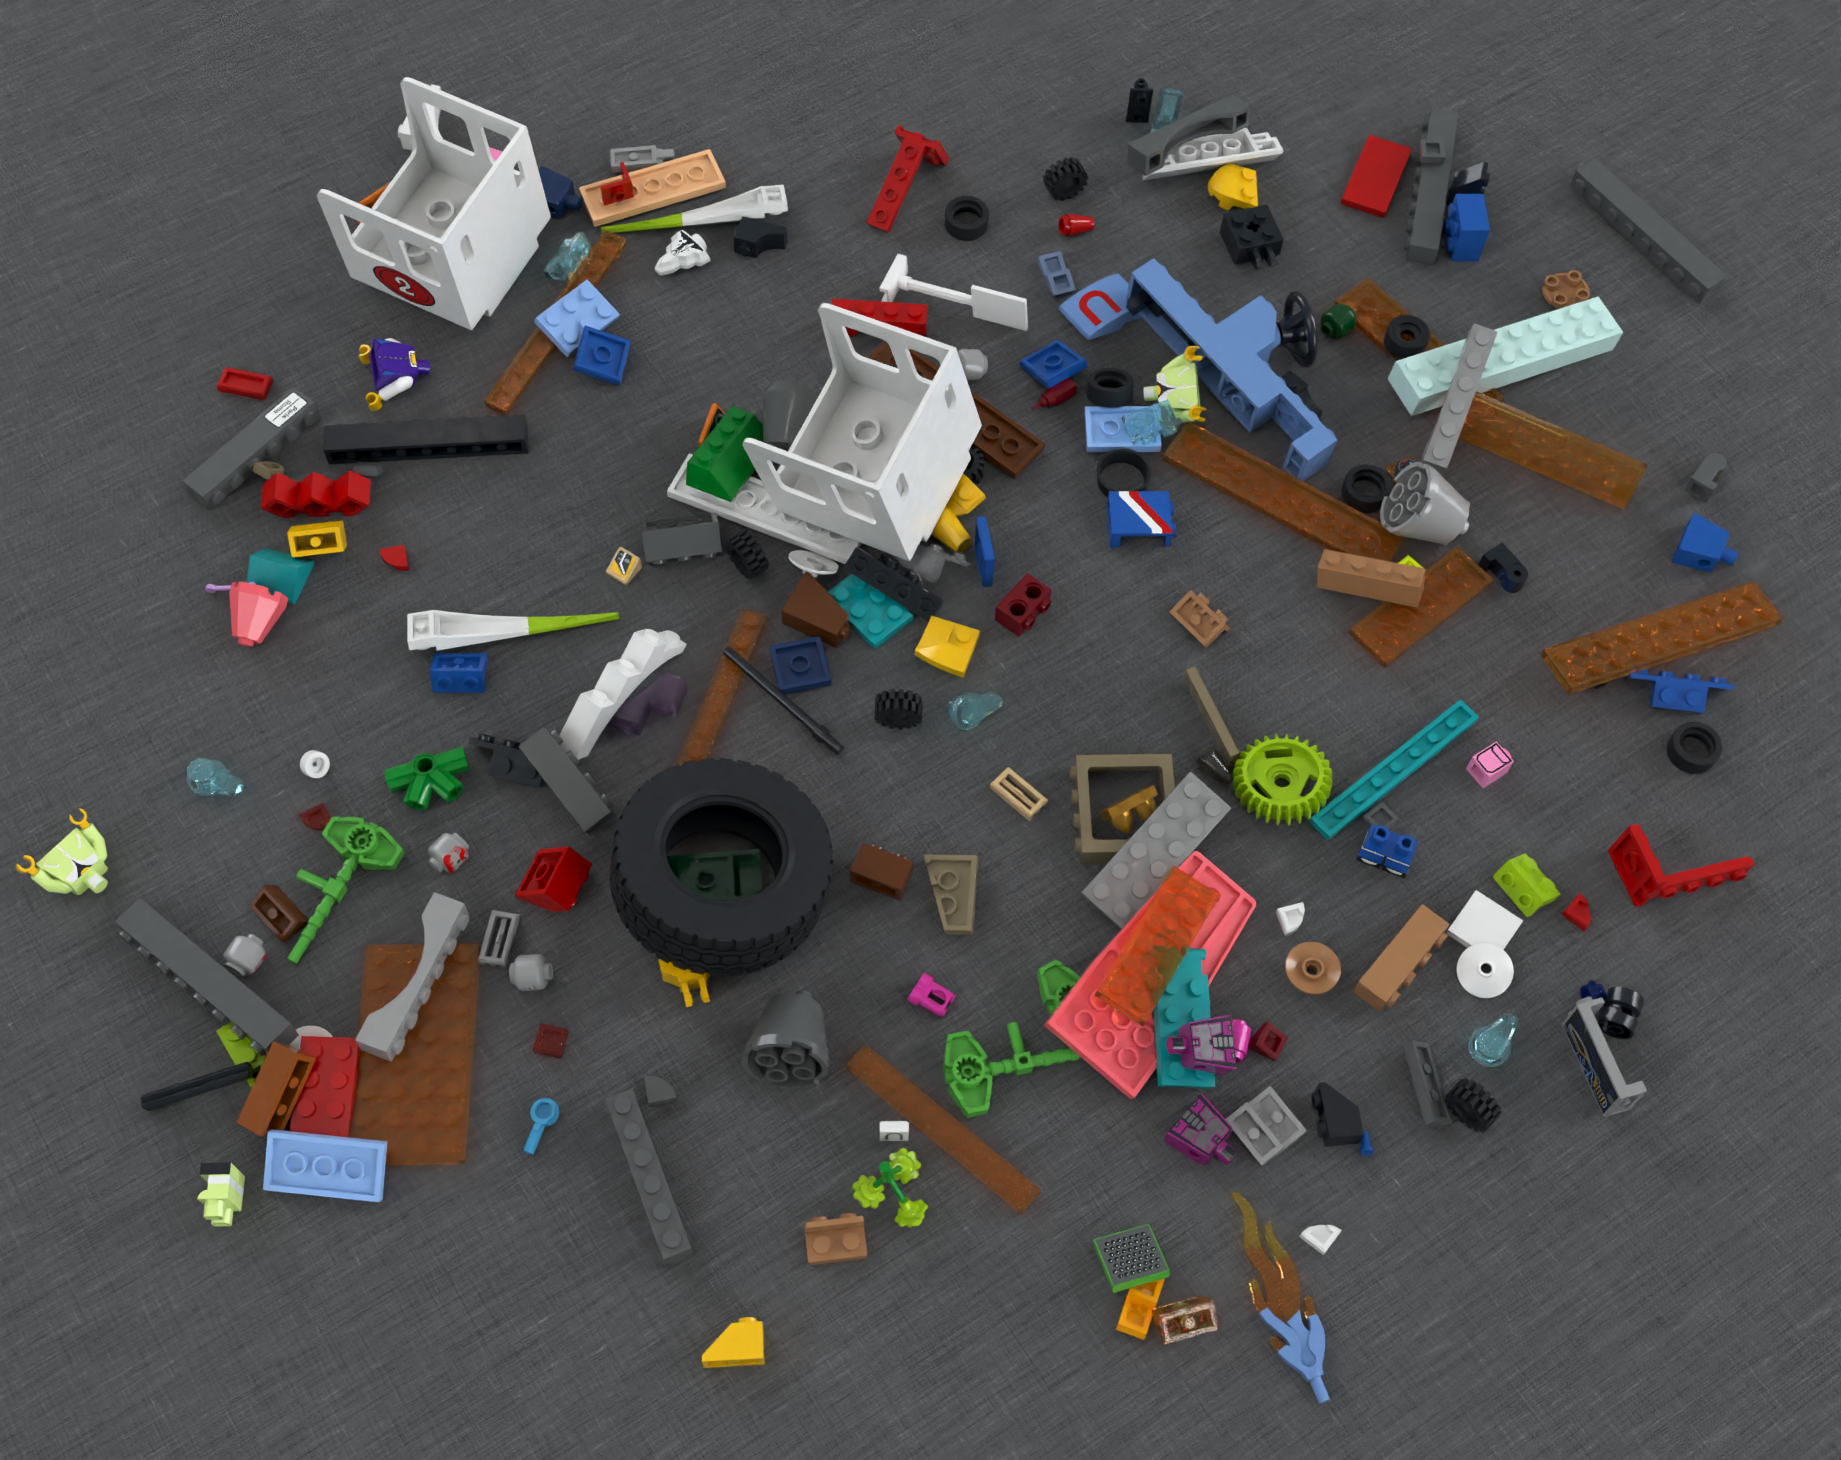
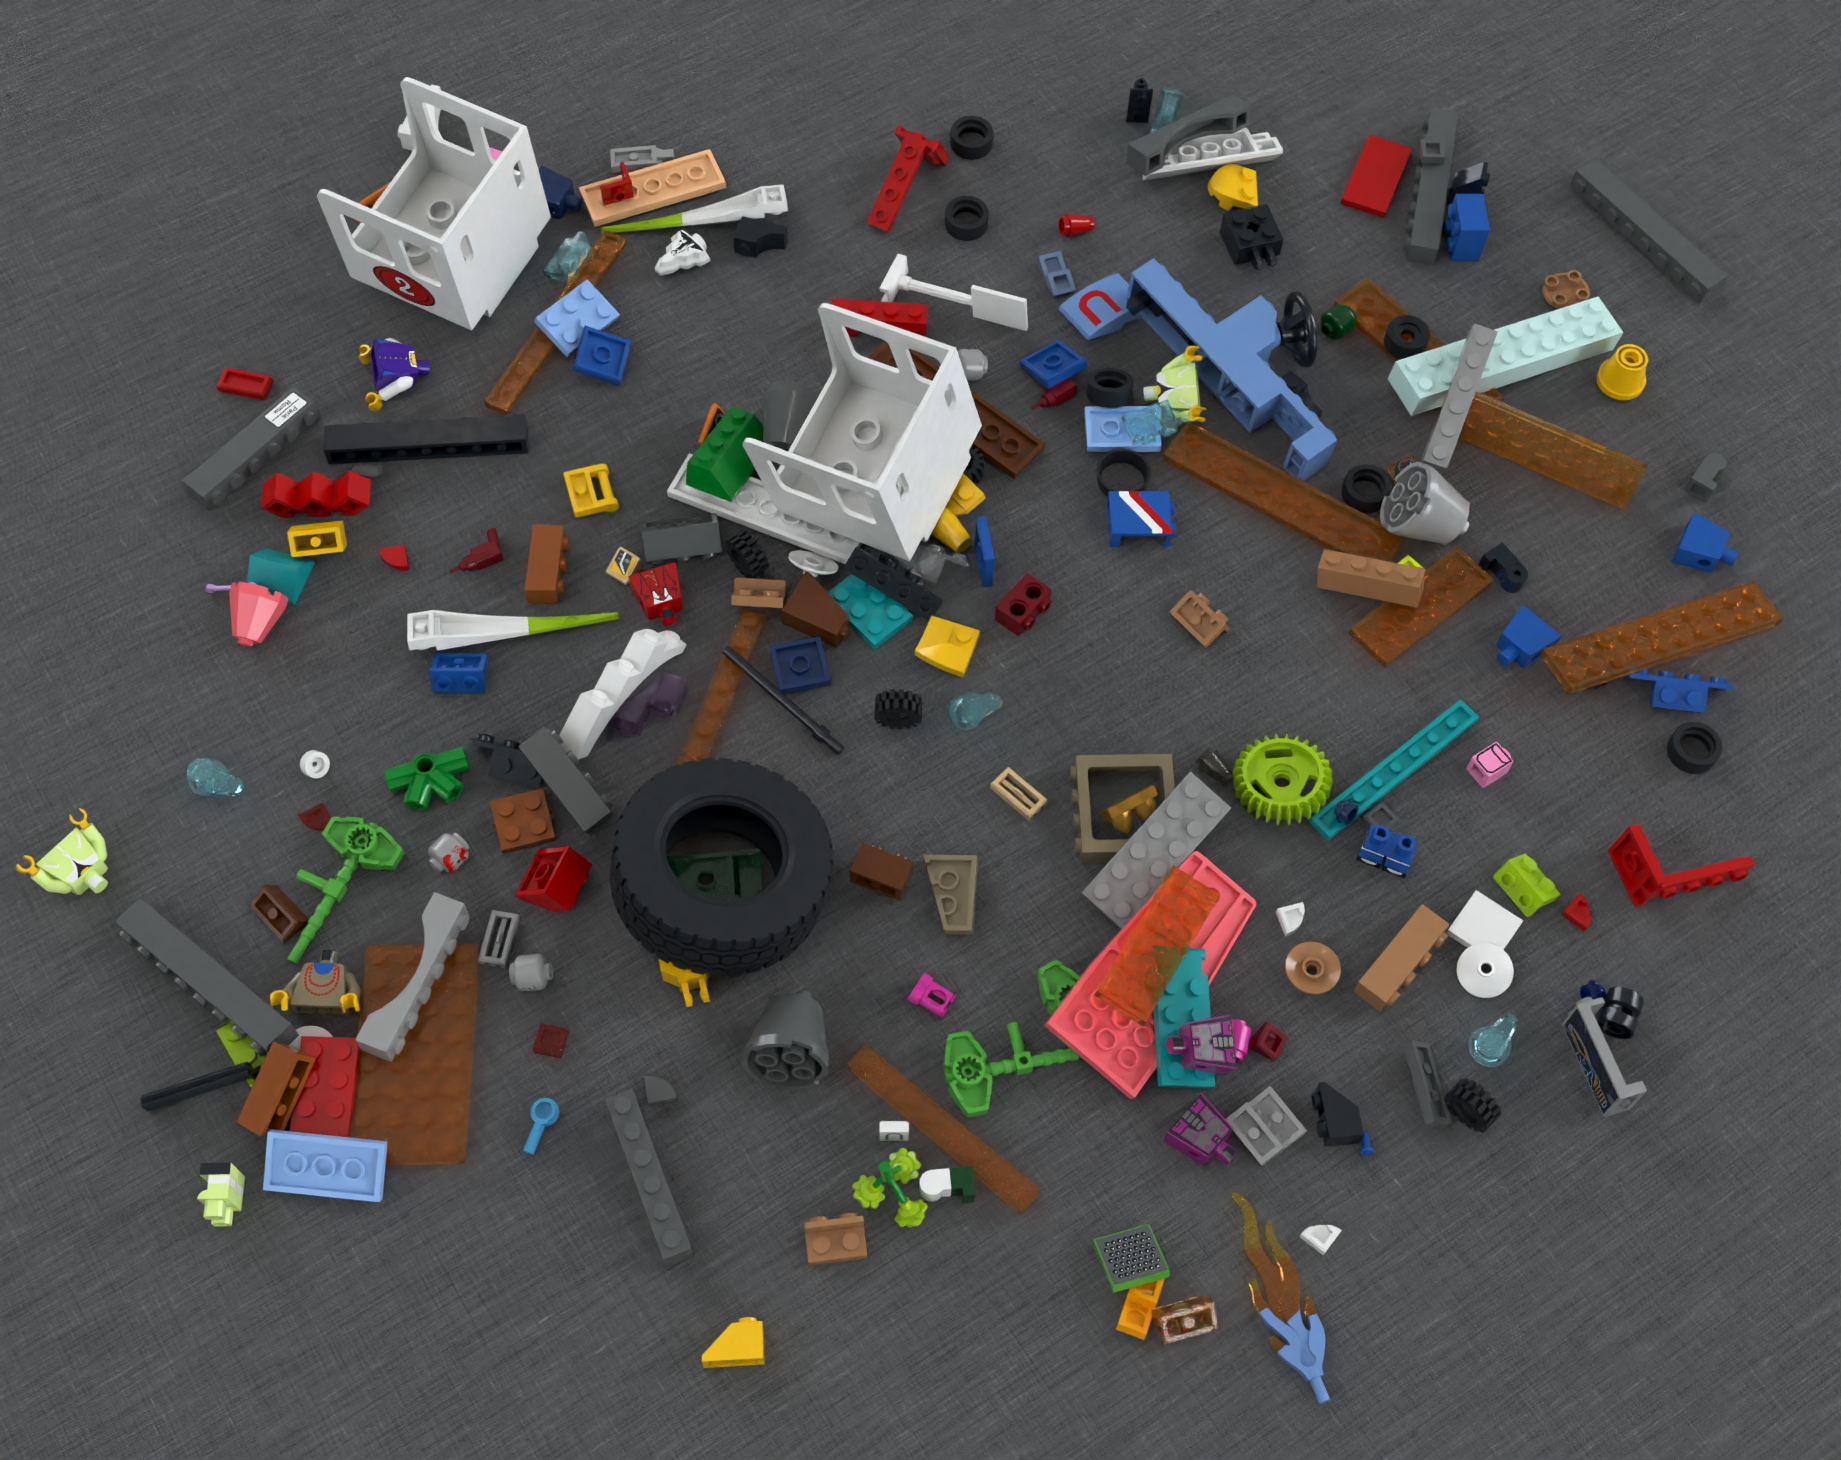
(244, 955): light grey head -> none
(267, 469): dark tan tile -> none
(320, 989): none -> dark tan torso
(483, 555): none -> dark red piece
(522, 820): none -> dark orange plate
(546, 564): none -> dark orange brick
(583, 494): none -> yellow plate
(658, 593): none -> red torso
(759, 592): none -> medium nougat bracket
(948, 1182): none -> leg
(971, 150): none -> black tyre
(1065, 178): black tyre -> none
(1211, 716): dark tan tile -> none
(1346, 811): none -> dark blue plate
(1525, 639): none -> blue torso
(1624, 373): none -> yellow piece

